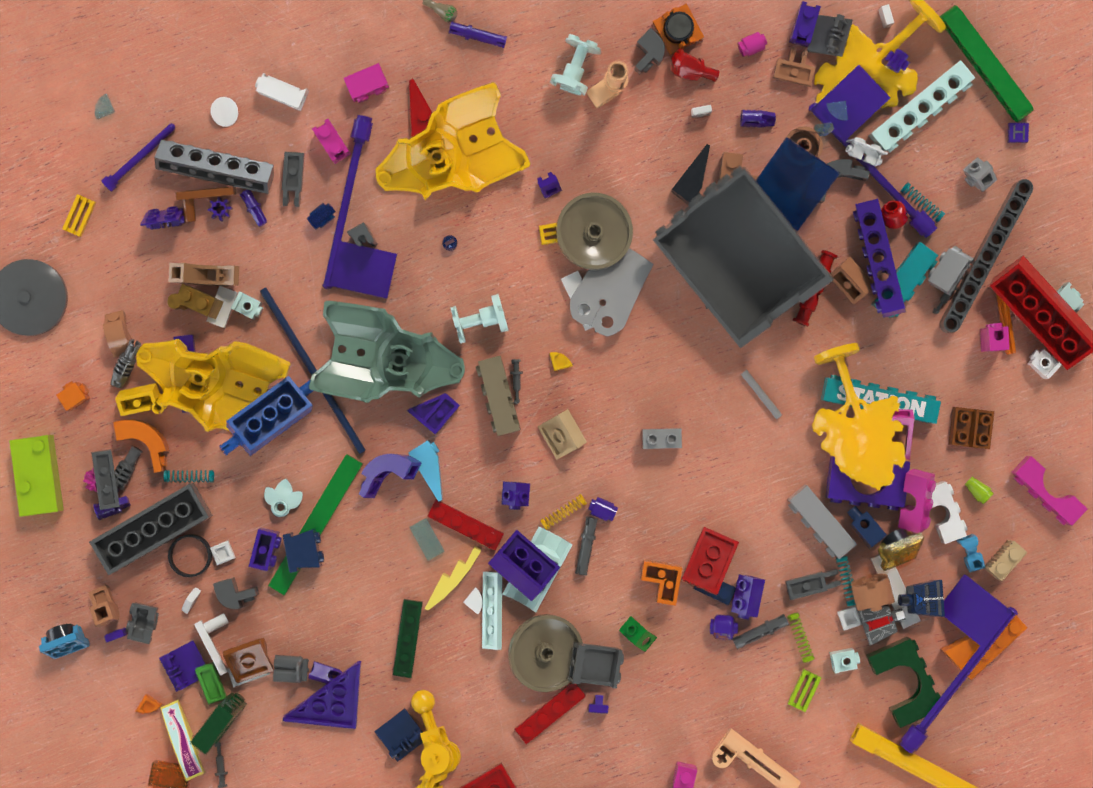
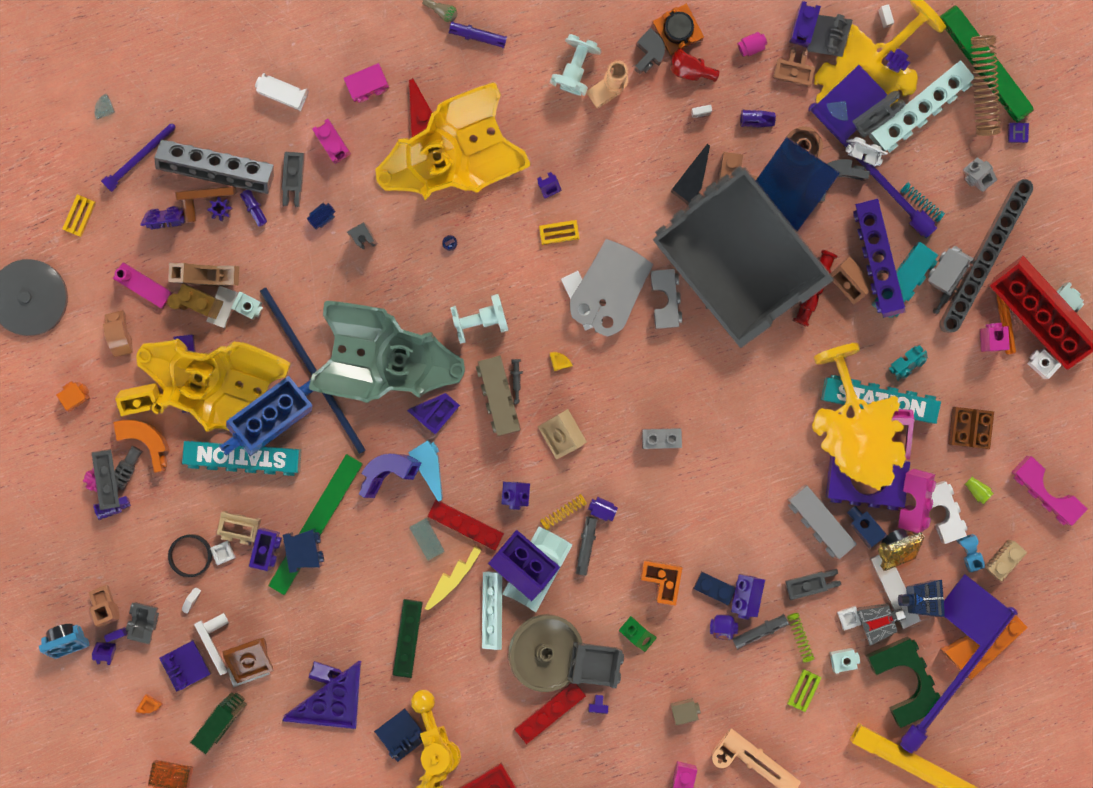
(36, 475): lime brick -> none
(103, 652): none -> dark purple tile
(125, 364): dark grey hinge -> none
(142, 285): none -> dark pink piece
(151, 528): dark grey brick -> none
(166, 476): teal piece -> none
(180, 737): slope -> none
(211, 683): bright green tile -> none
(220, 767): dark grey piece -> none
(224, 111): white sticker -> none
(230, 596): dark grey brick -> none
(240, 520): none -> tan window
(267, 458): none -> teal brick
(283, 495): light aqua plate -> none
(290, 669): dark grey piece -> none
(350, 265): dark purple flag -> none
(474, 600): white tile -> none
(594, 231): dark tan dish -> none
(666, 282): none -> light grey arch
(685, 711): none -> dark tan brick
(710, 561): red plate -> none
(761, 394): light grey bar -> none
(824, 129): clear light blue tile -> none
(843, 559): teal piece -> none
(872, 592): nougat brick -> none
(878, 114): none -> dark grey hinge
(894, 214): red head -> none
(915, 359): none -> teal hinge
(978, 42): none -> medium nougat piece

